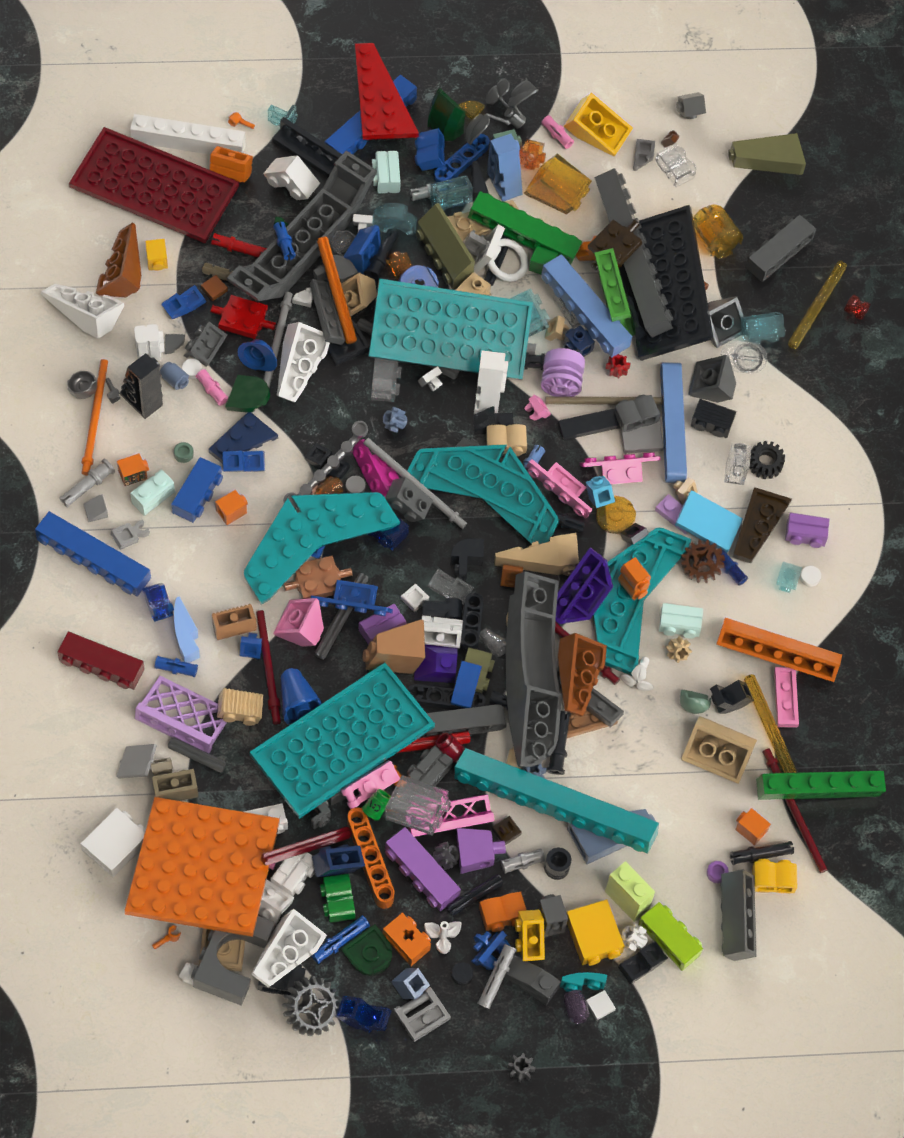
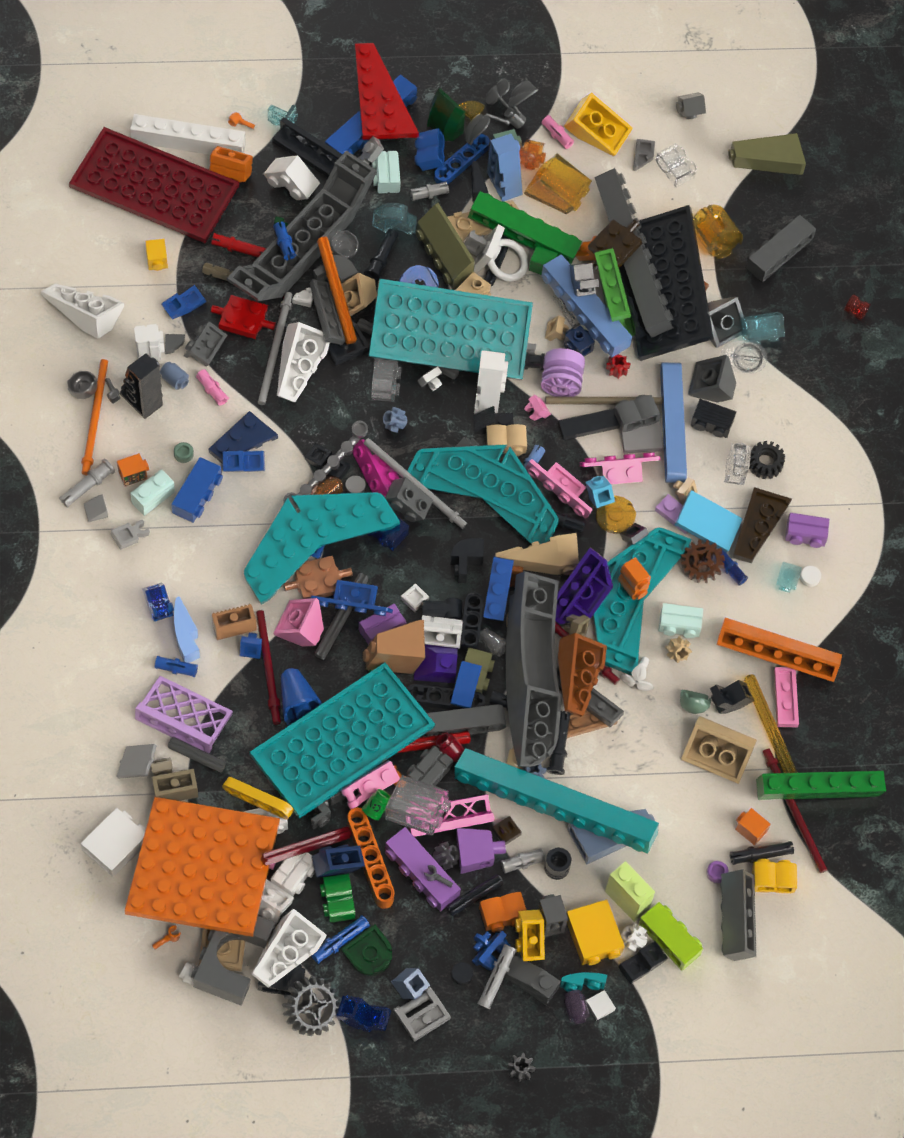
(93, 554): blue brick -> none
(101, 661): dark red brick -> none
(123, 267): dark orange wedge -> none
(192, 367): white tile -> none
(214, 288): dark orange tile -> none
(231, 507): orange brick -> none
(240, 706): tan brick -> none
(248, 394): dark green tile -> none
(257, 355): blue piece -> none
(258, 798): none -> yellow beam
(362, 221): white tile -> none
(364, 247): blue slope -> none
(371, 150): none -> light grey plate
(399, 263): clear orange bracket -> none
(409, 950): orange brick -> none
(435, 876): none -> dark grey hand
(443, 931): white plant -> none
(448, 586): clear slope -> none
(452, 192): clear light blue brick -> none
(498, 588): none -> blue brick
(538, 317): clear light blue brick -> none
(578, 624): none -> dark tan tile
(583, 279): none -> brick
(670, 139): reddish brown tile -> none
(817, 304): clear yellow axle -> none

